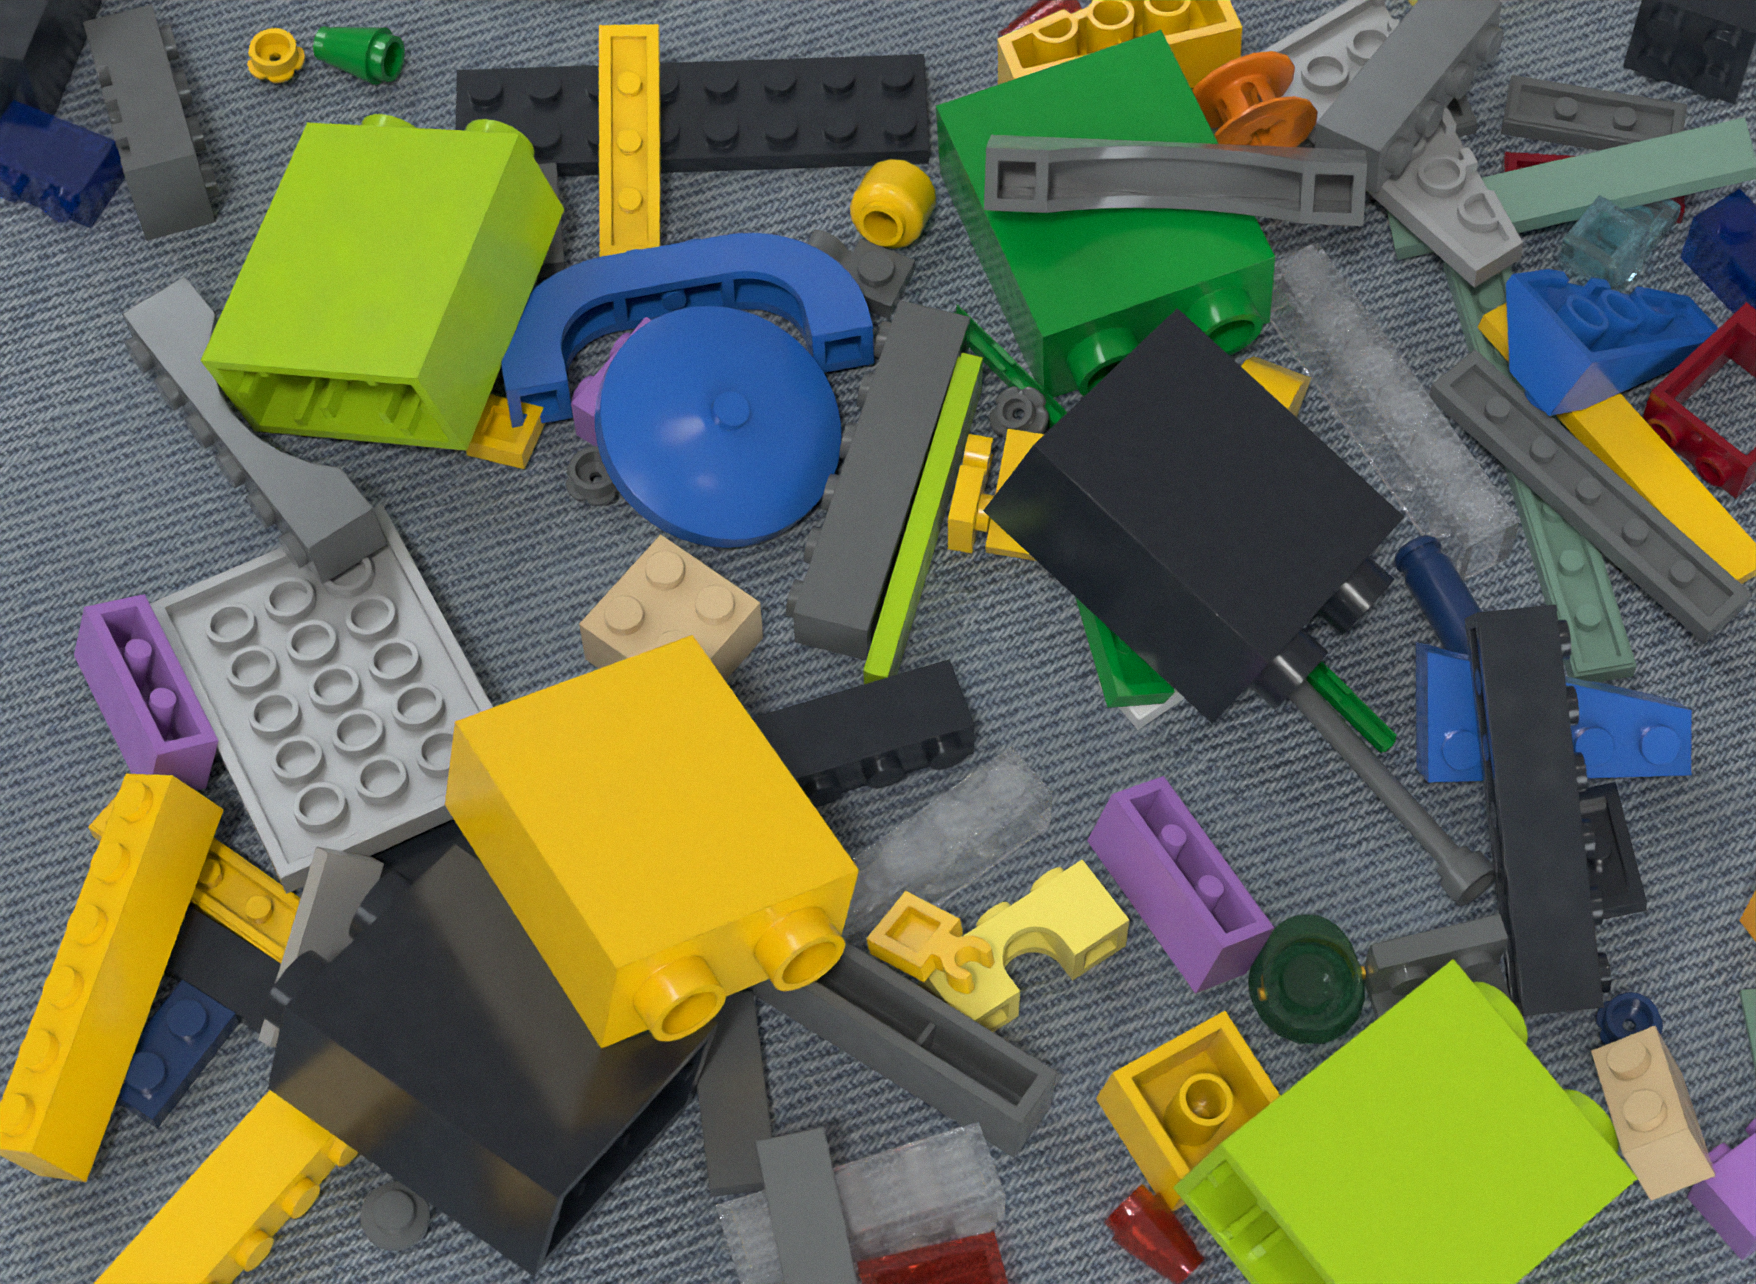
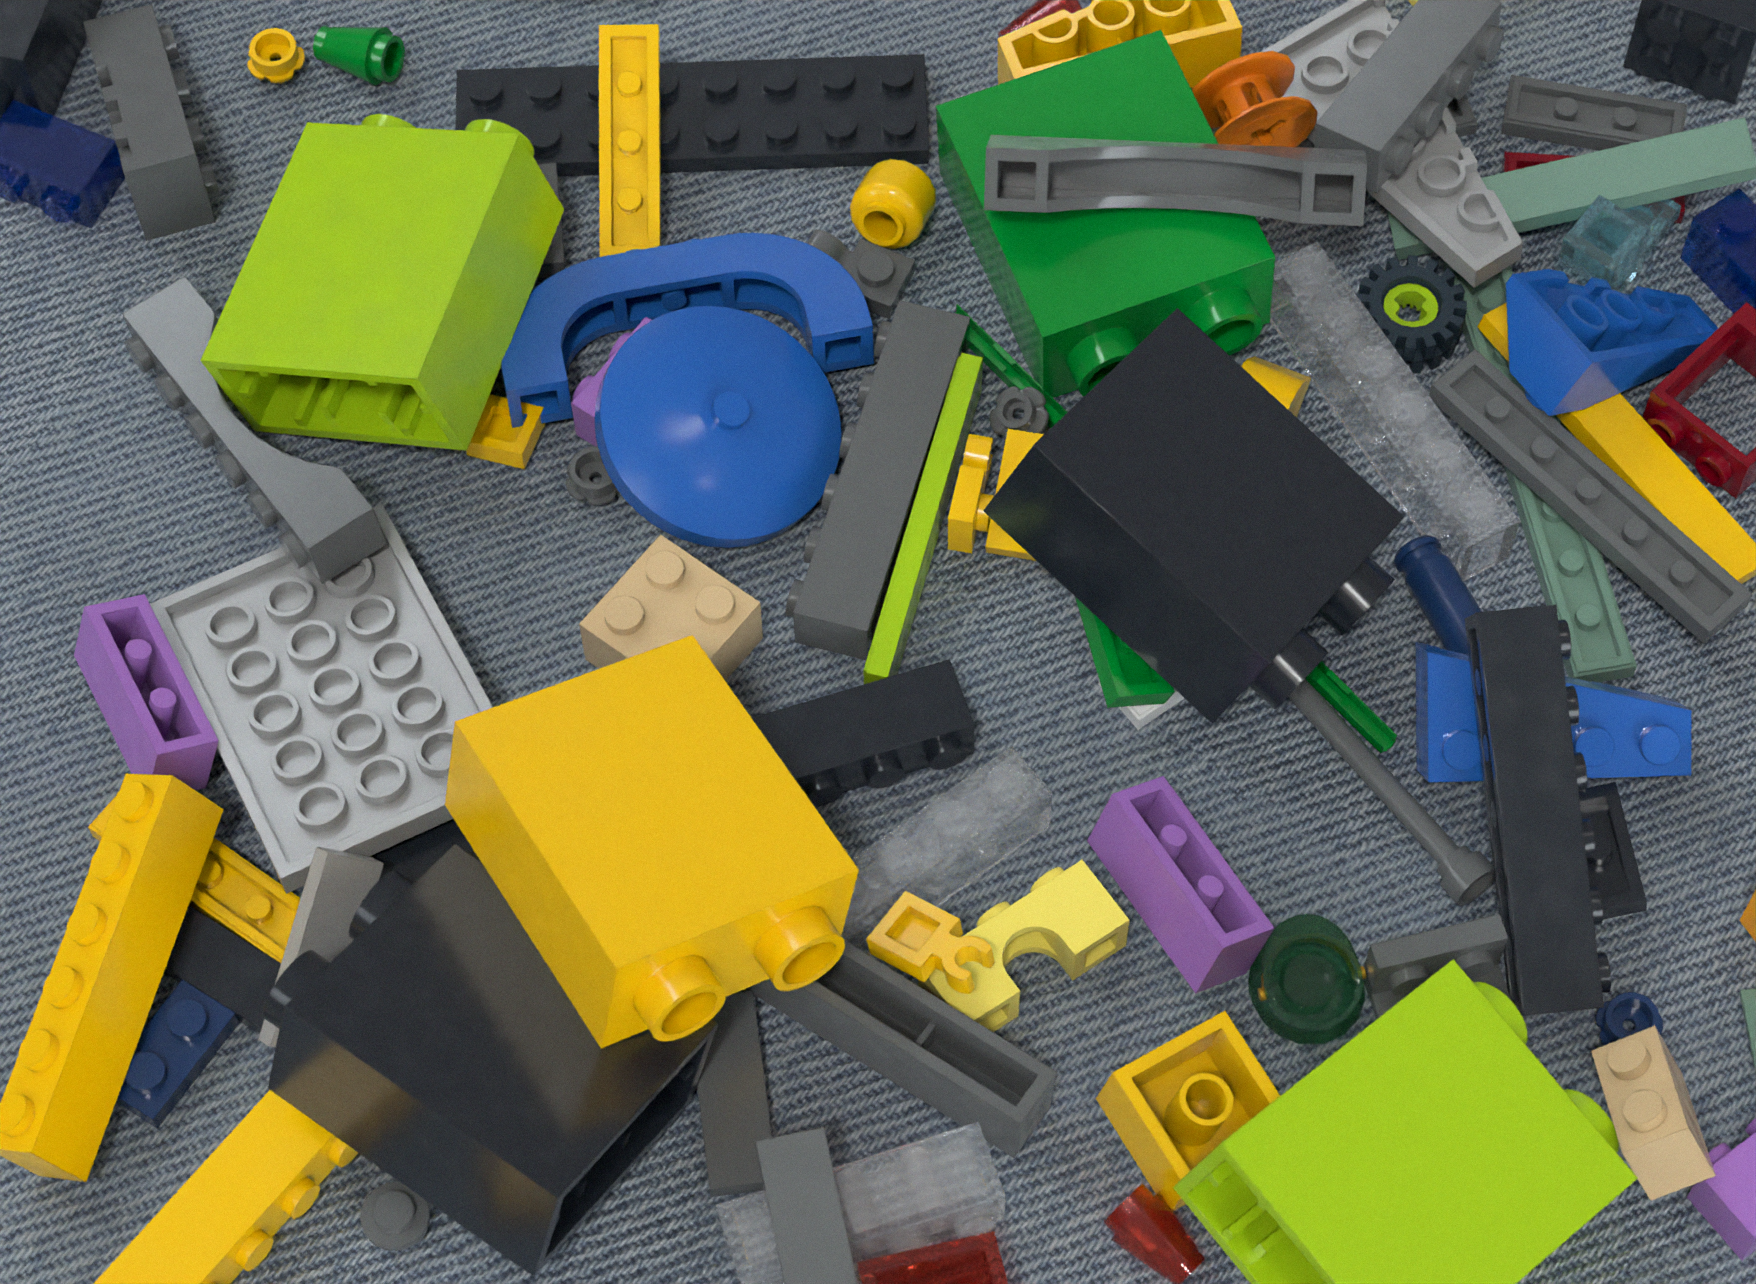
(1433, 295): none -> black bush

